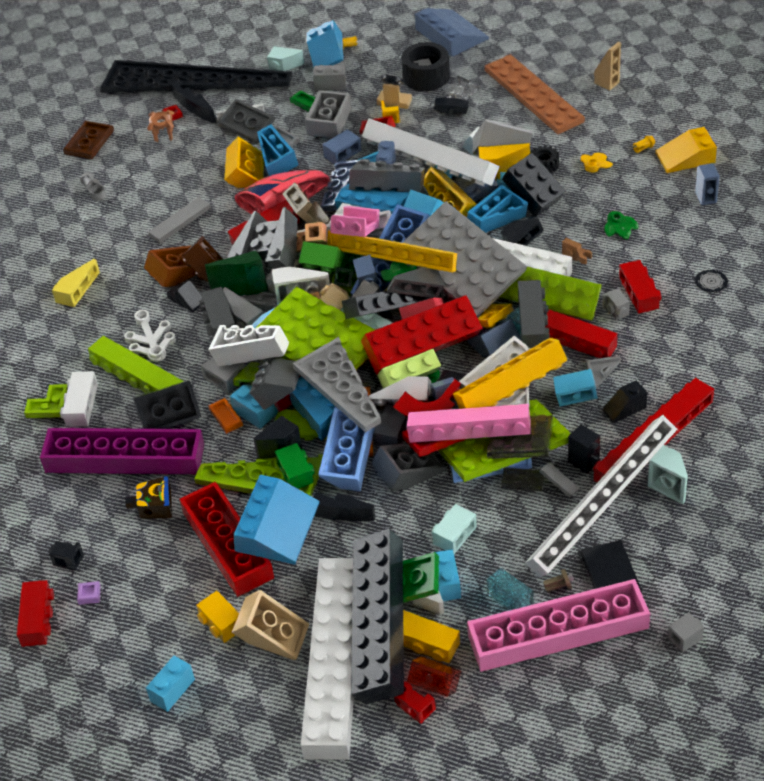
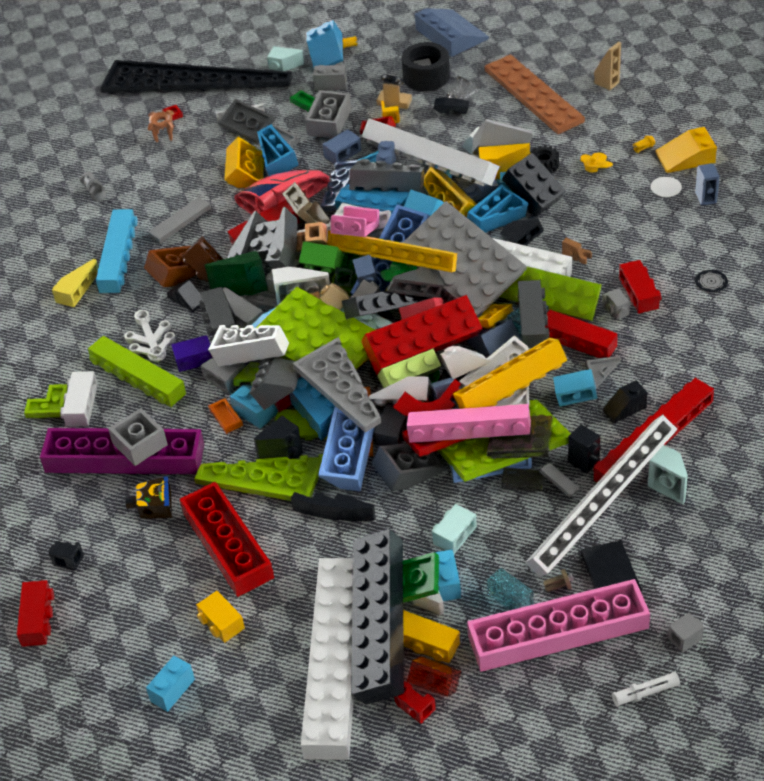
(88, 139): reddish brown tile -> none
(88, 593): lavender tile -> none
(116, 251): none -> medium azure brick
(138, 436): none -> light grey brick
(167, 406): black brick -> none
(191, 353): none -> dark purple brick
(194, 103): black slope -> none
(270, 626): tan slope -> none
(275, 521): dark azure slope -> none
(294, 466): green brick -> none
(460, 360): none -> white wedge
(621, 226): green plate -> none
(621, 697): none -> white pin
(666, 186): none -> white sticker

